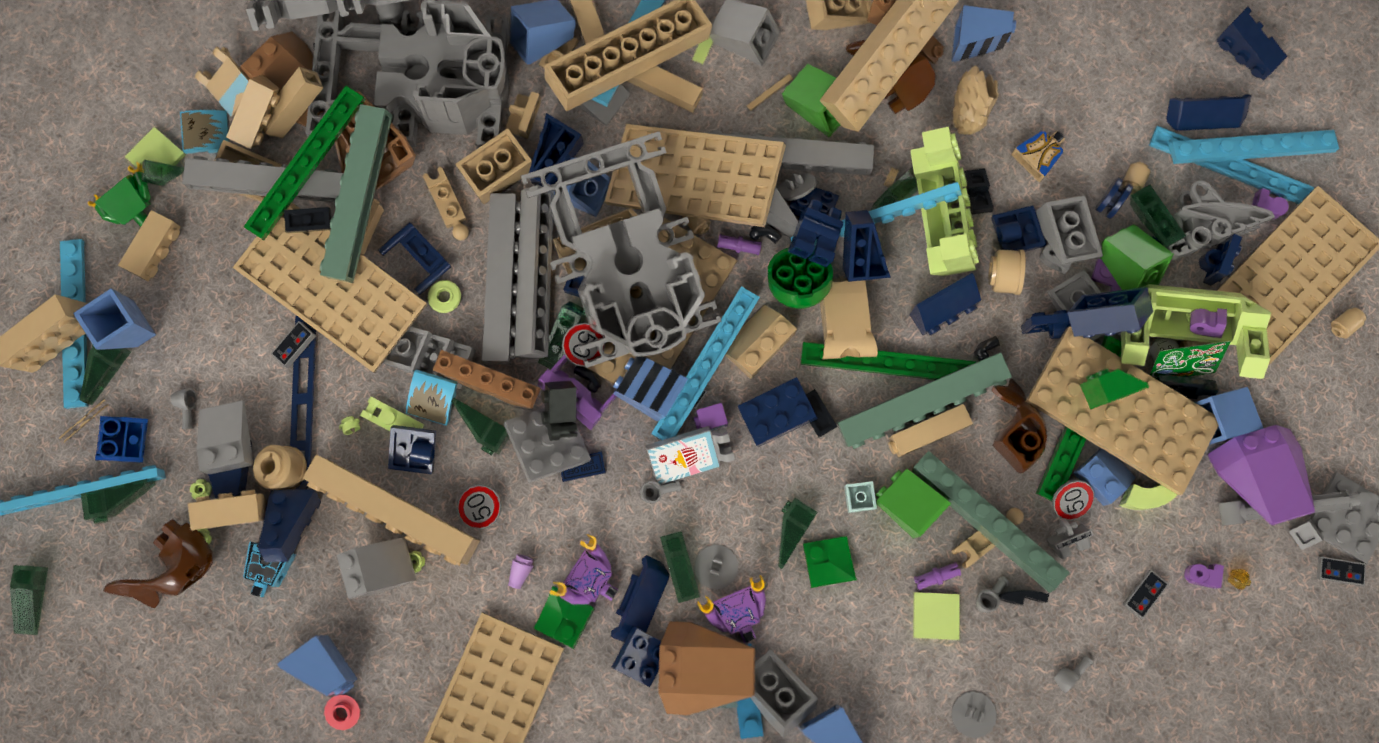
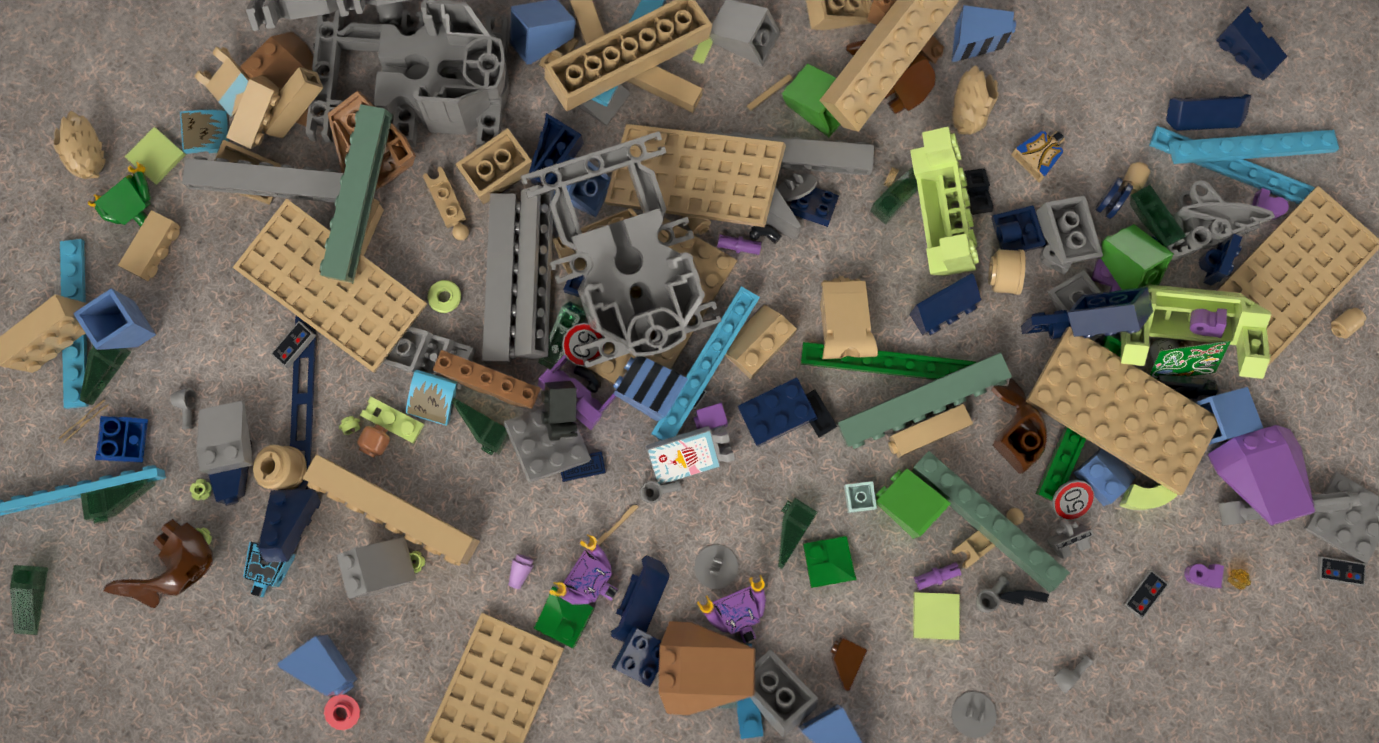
(79, 147): none -> tan head
(159, 173): clear green tile -> none
(227, 510): tan slope -> none
(304, 163): green plate -> none
(307, 220): black plate -> none
(373, 440): none -> nougat head
(412, 449): dark blue plate -> none
(422, 252): dark blue plate -> none
(479, 507): piece -> none
(523, 114): tan panel -> none
(625, 516): none -> tan piece
(680, 567): clear green slope -> none
(798, 281): green cylinder -> none
(817, 234): dark blue hips -> none
(847, 660): none -> reddish brown slope
(862, 249): dark blue wedge -> none
(908, 206): medium azure plate -> none
(983, 347): black arm -> none
(1110, 386): green slope -> none
(1306, 534): light grey tile -> none

